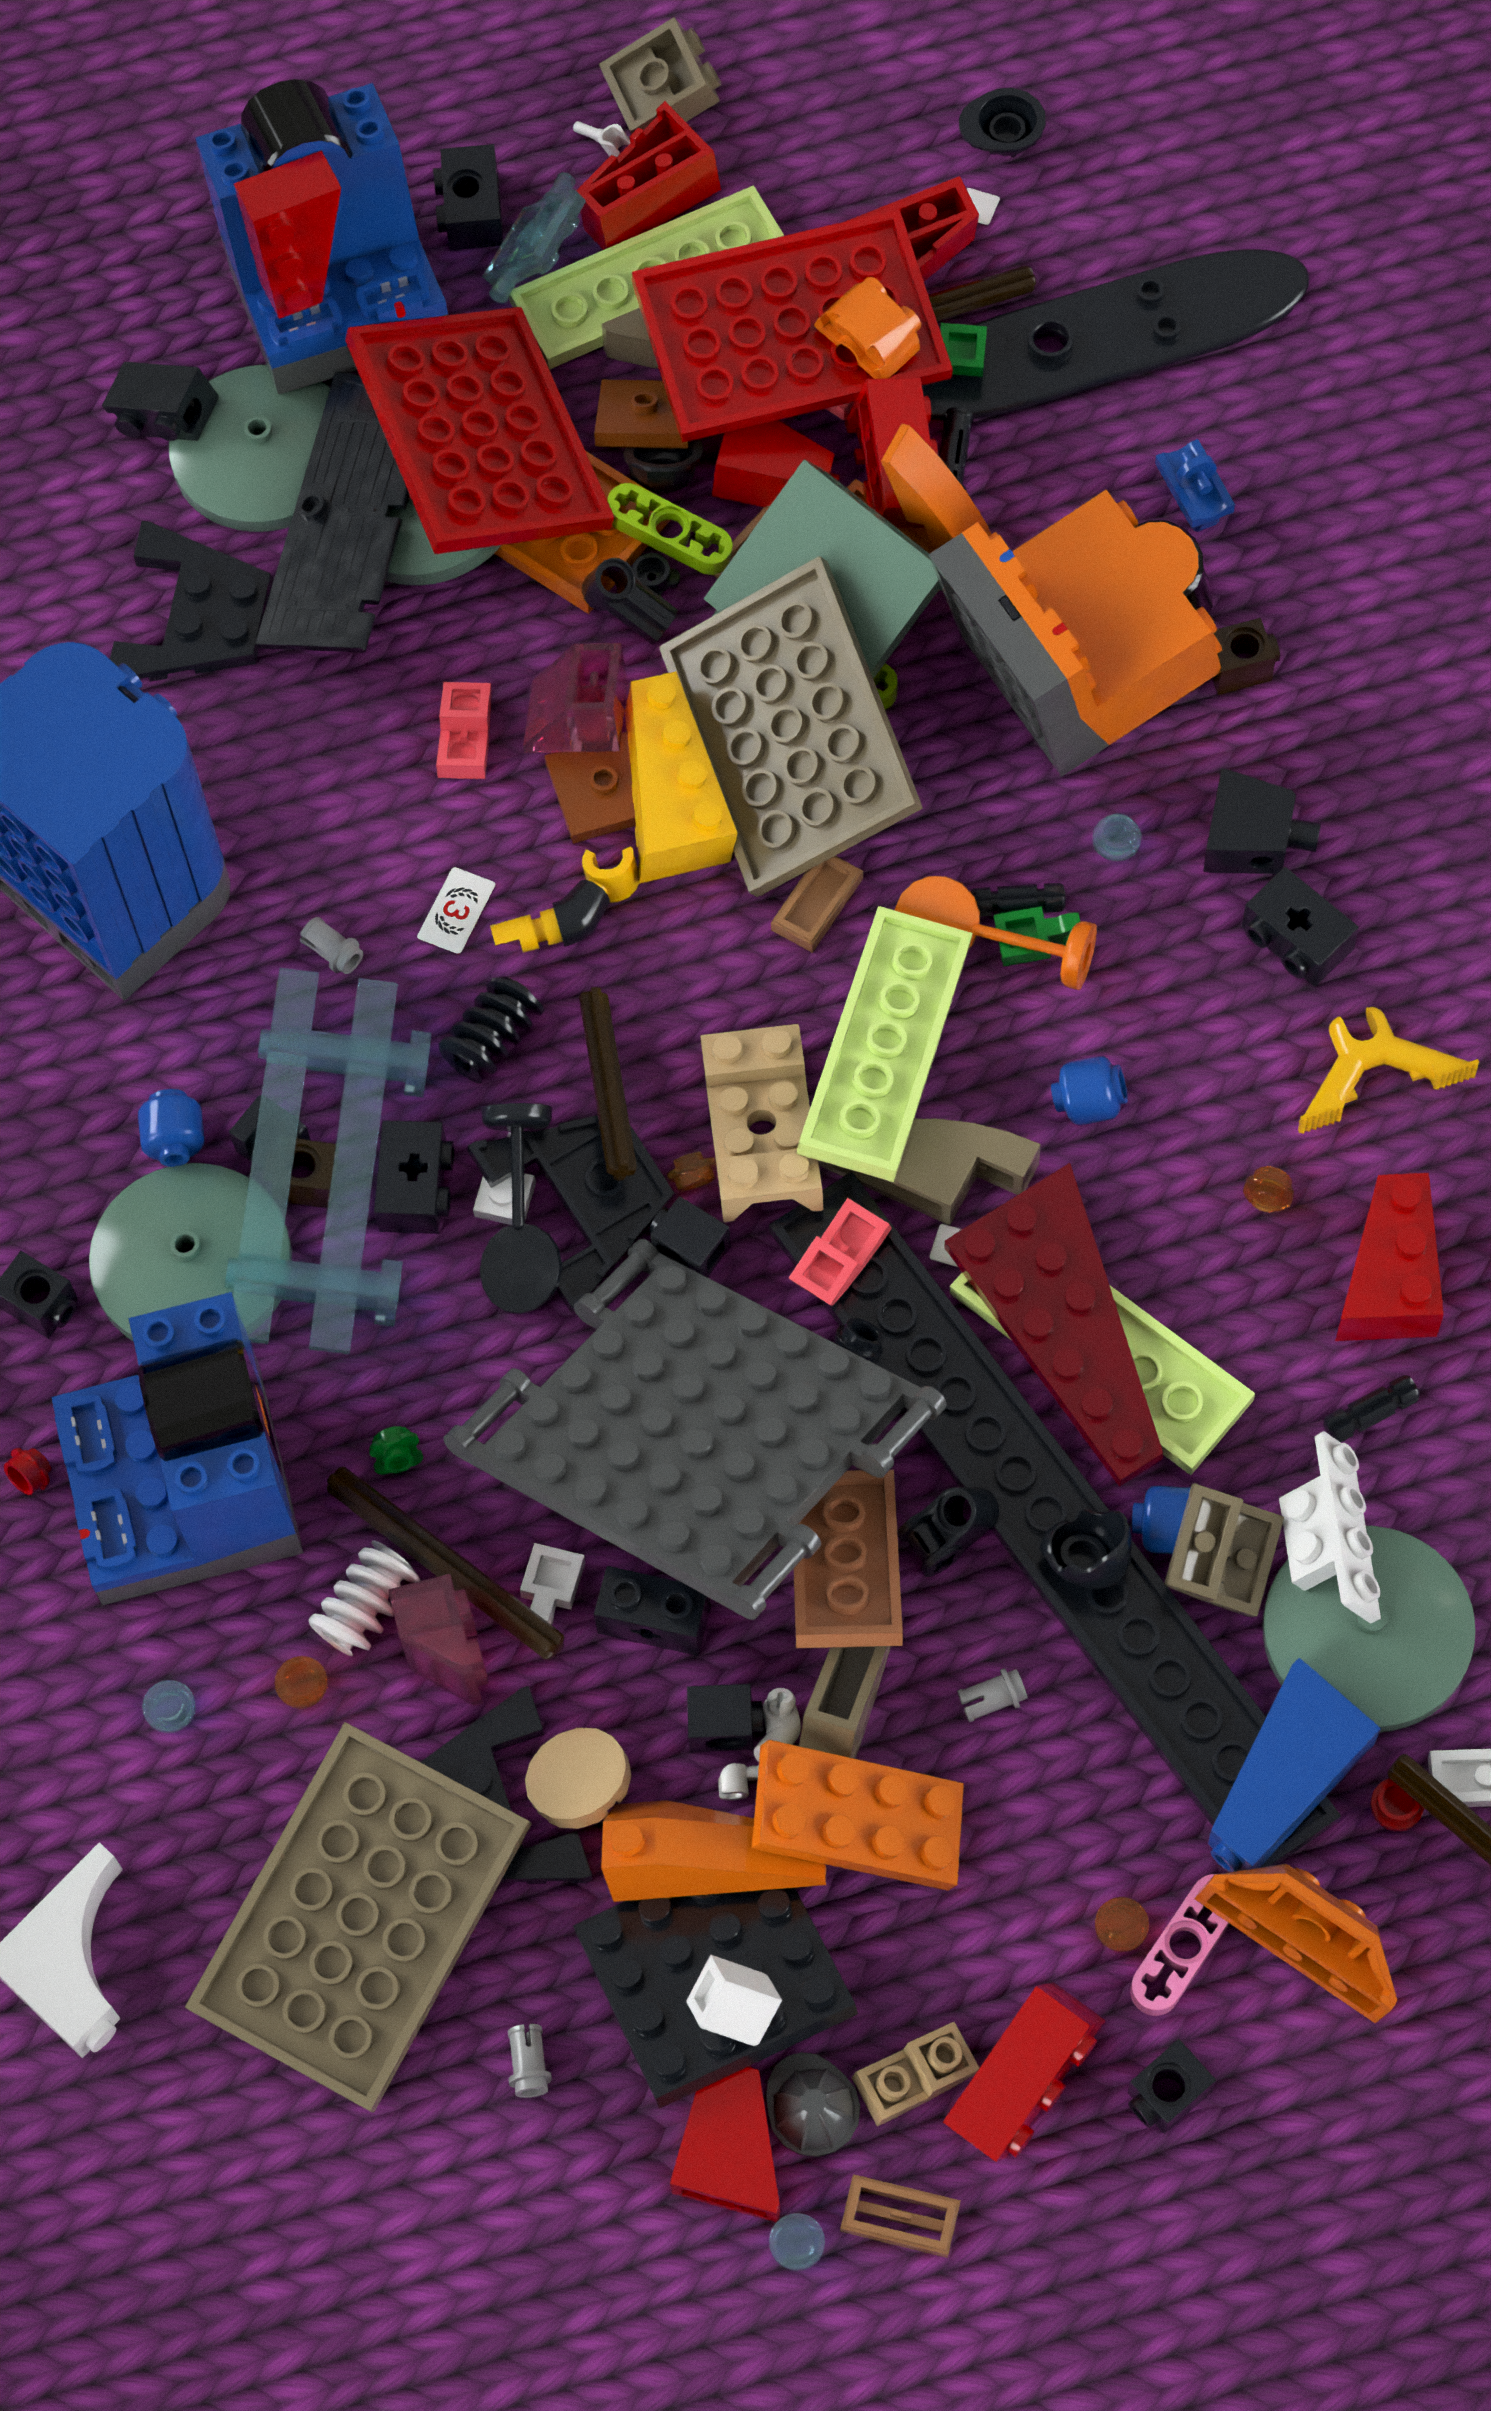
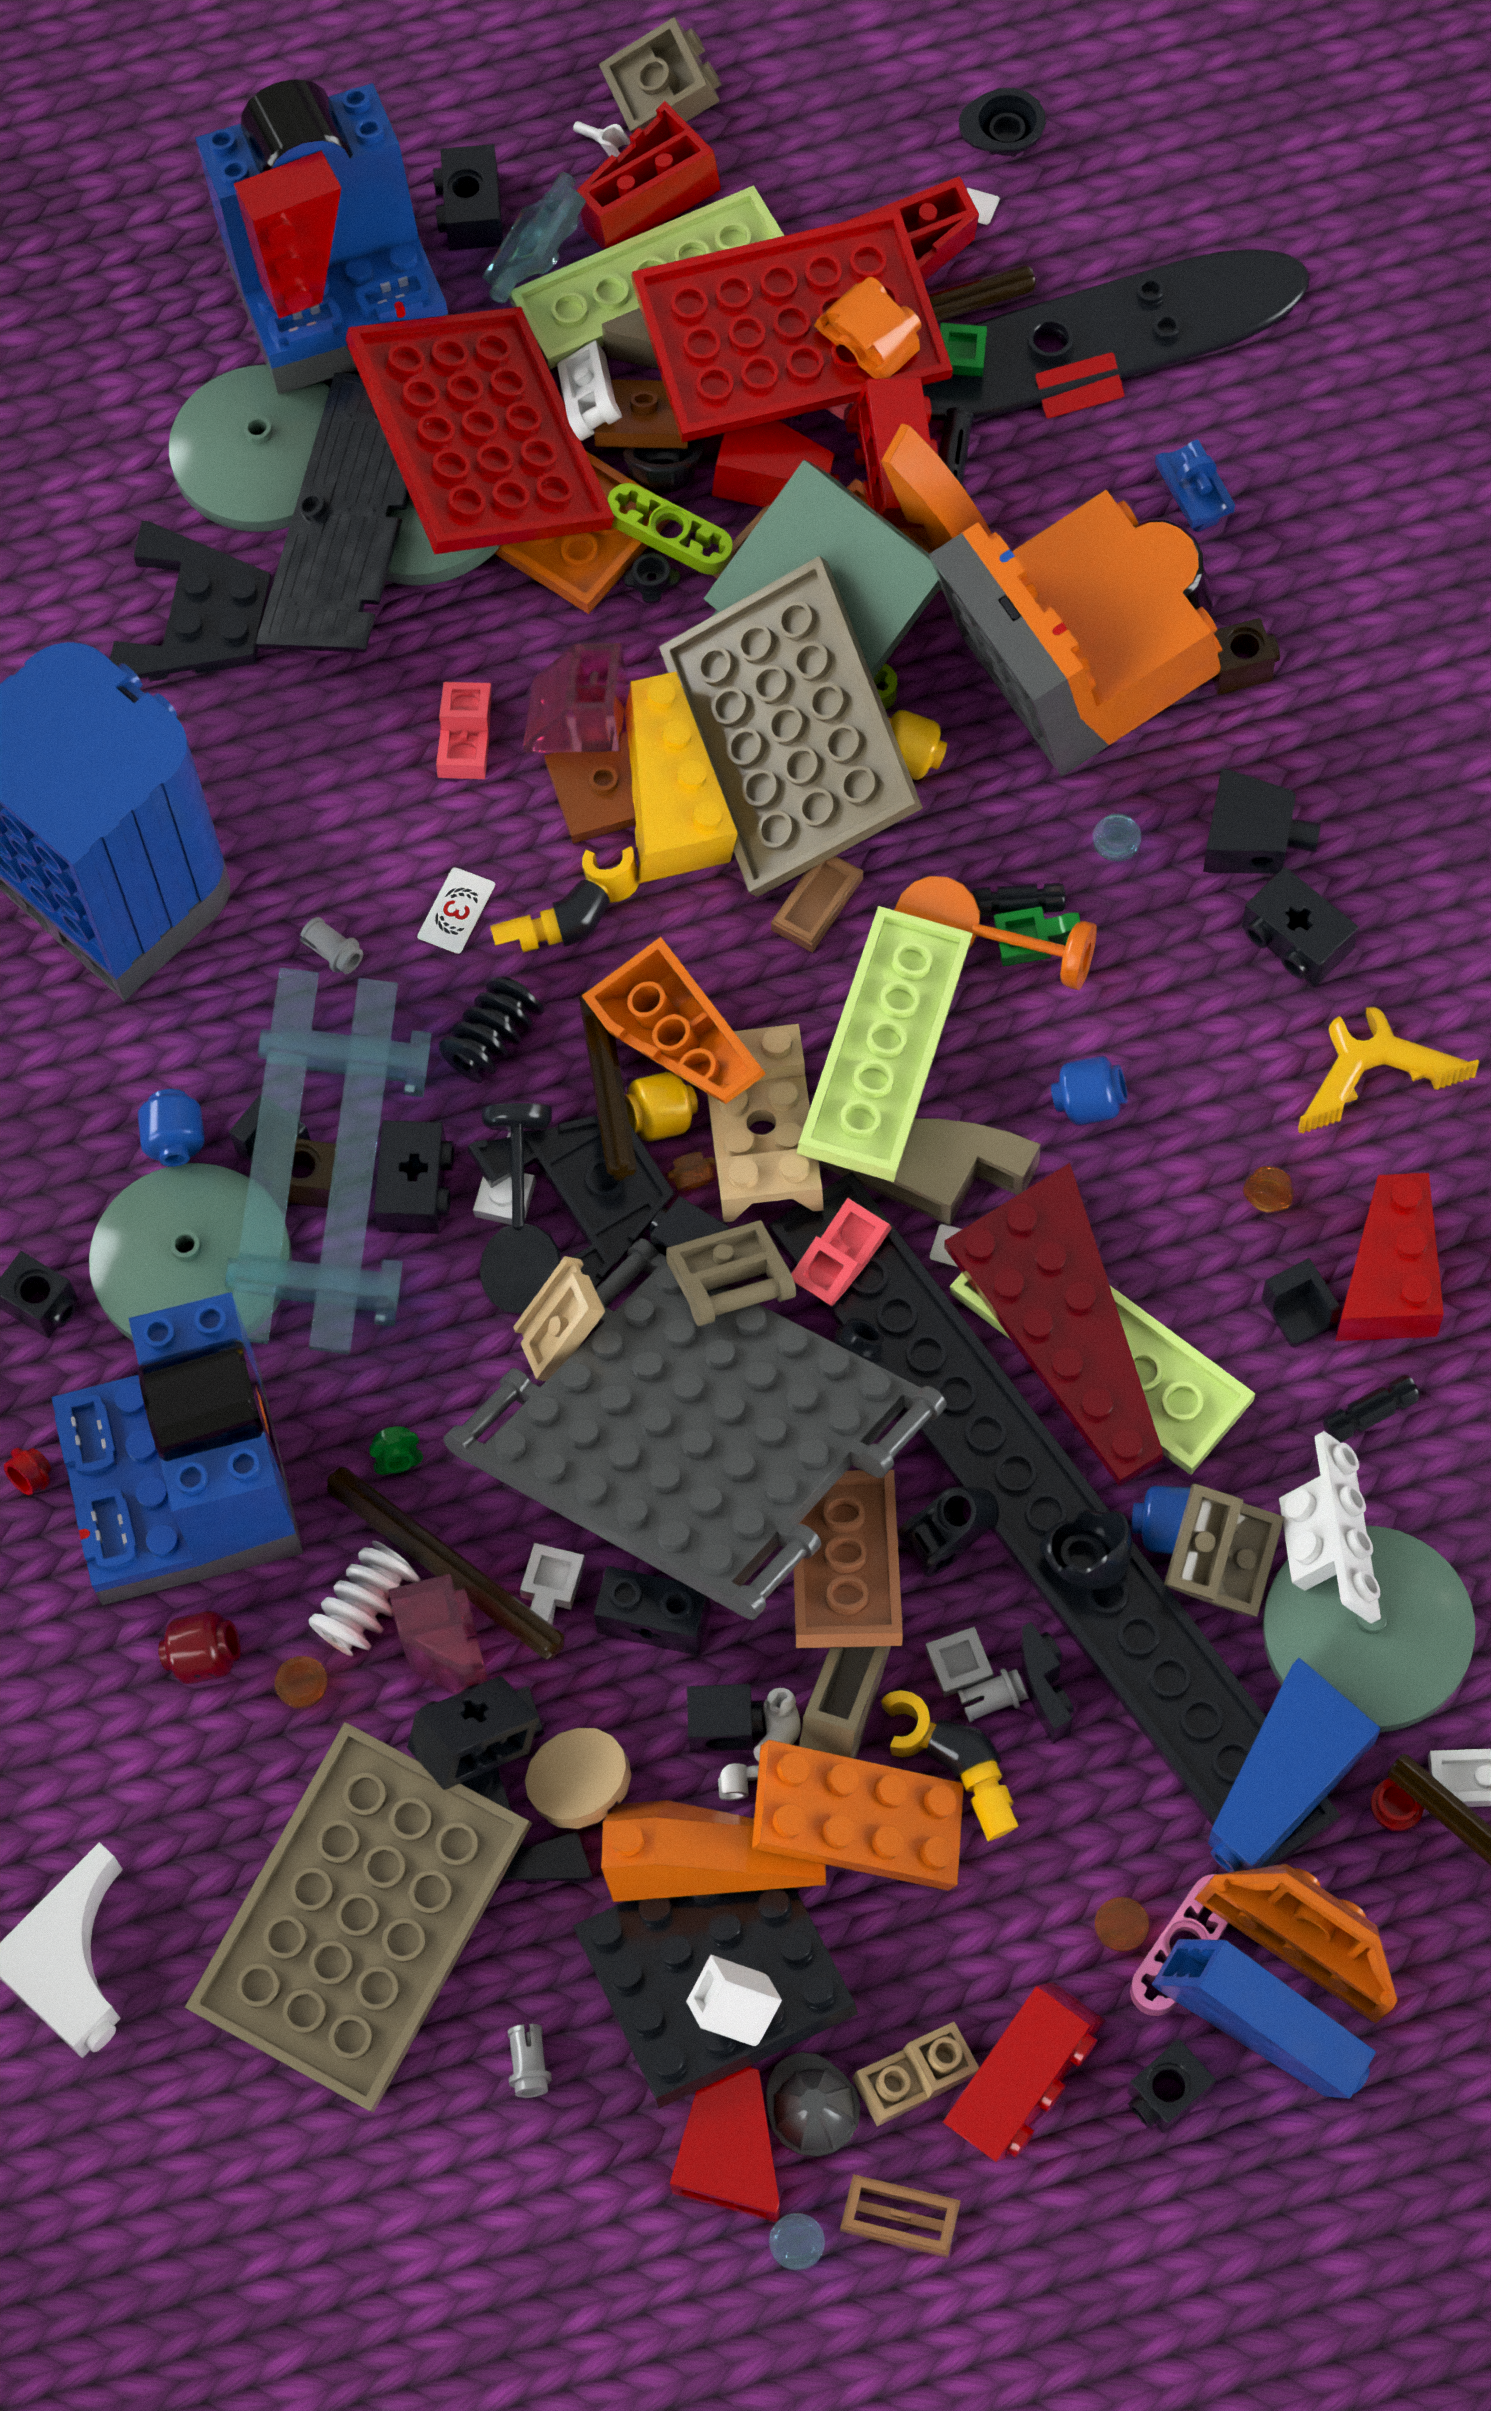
(160, 401): black brick -> none
(169, 1706): clear light blue plate -> none
(199, 1647): none -> dark red head
(472, 1732): none -> black brick
(559, 1318): none -> tan plate
(587, 390): none -> white plate
(634, 602): black piece -> none
(660, 1106): none -> yellow head
(670, 1019): none -> orange wedge
(725, 1260): none -> dark tan plate
(918, 742): none -> yellow head
(958, 1661): none -> light grey plate
(964, 1752): none -> yellow piece
(1040, 1669): none -> black slope
(1084, 396): none -> red sticker
(1264, 2015): none -> blue slope
(1300, 1303): none -> black panel

